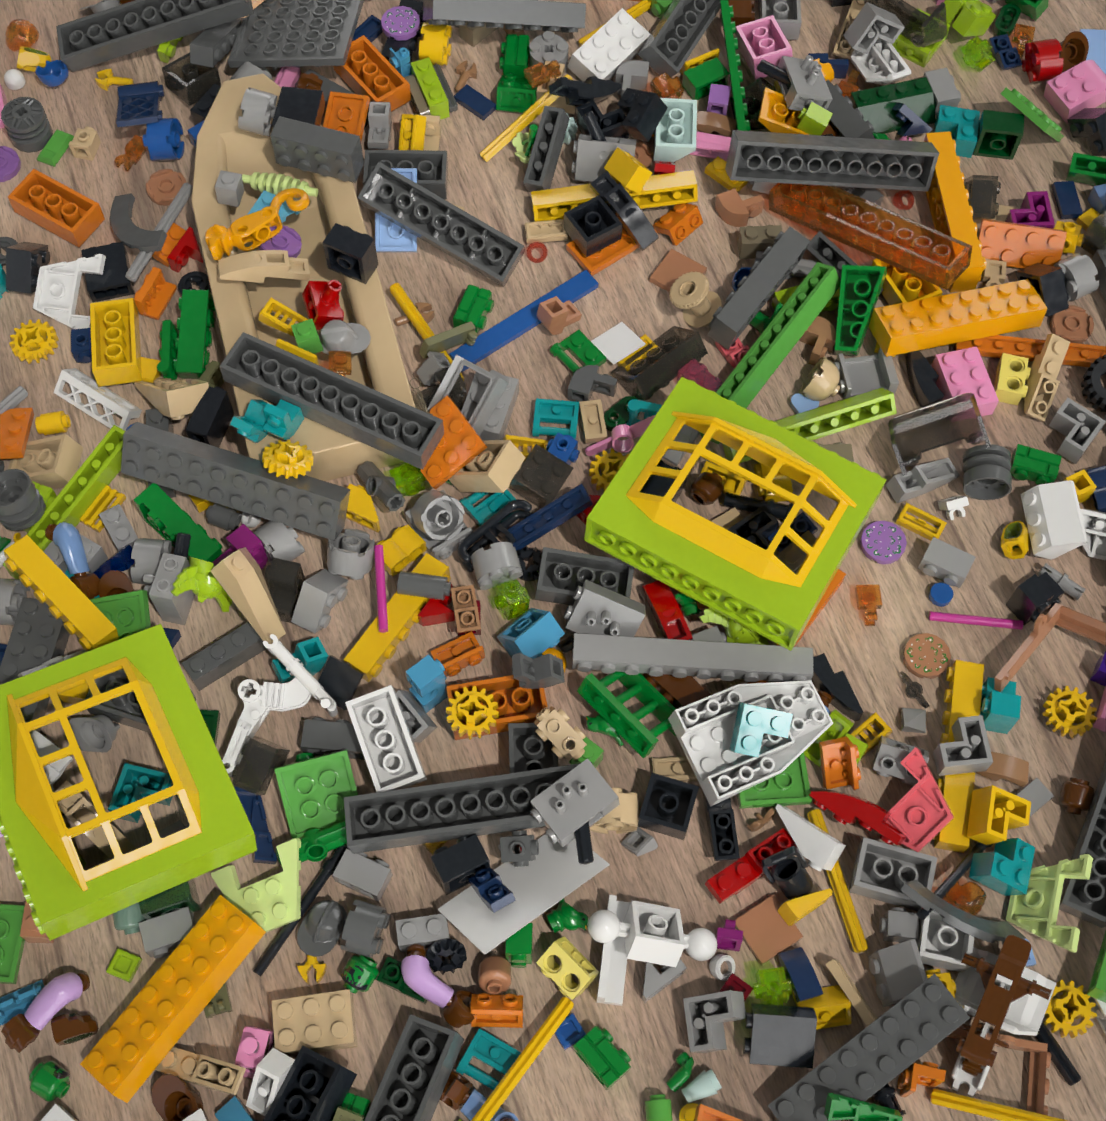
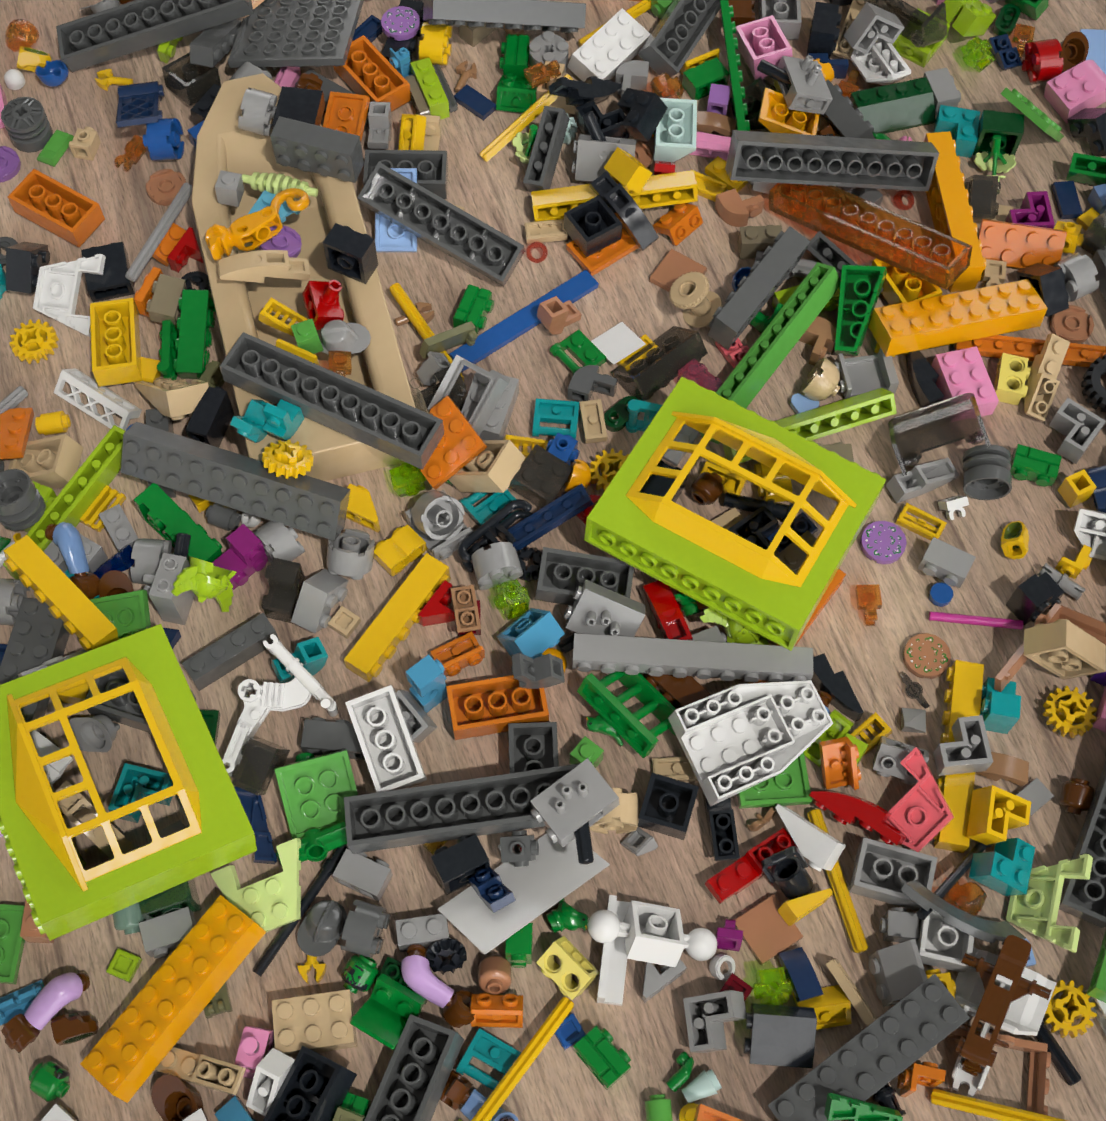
(81, 345): dark blue brick -> none
(128, 232): dark grey tile -> none
(165, 299): none -> dark tan brick
(247, 588): tan wedge -> none
(340, 680): black piece -> none
(344, 622): none -> tan plate
(381, 486): dark grey piece -> none
(381, 588): dark pink bar -> none
(387, 1011): none -> green bracket
(423, 585): dark grey brick -> none
(481, 714): yellow gear -> none
(554, 726): tan brick -> none
(580, 475): none -> light orange hair
(622, 446): bright pink piece -> none
(708, 186): none -> yellow tile
(752, 723): brick -> none
(814, 119): lime brick -> none
(823, 28): none -> black brick
(912, 123): dark blue slope -> none
(985, 162): none -> plant
(1053, 519): white slope -> none
(1064, 649): none -> tan brick
(1074, 567): none -> yellow bracket

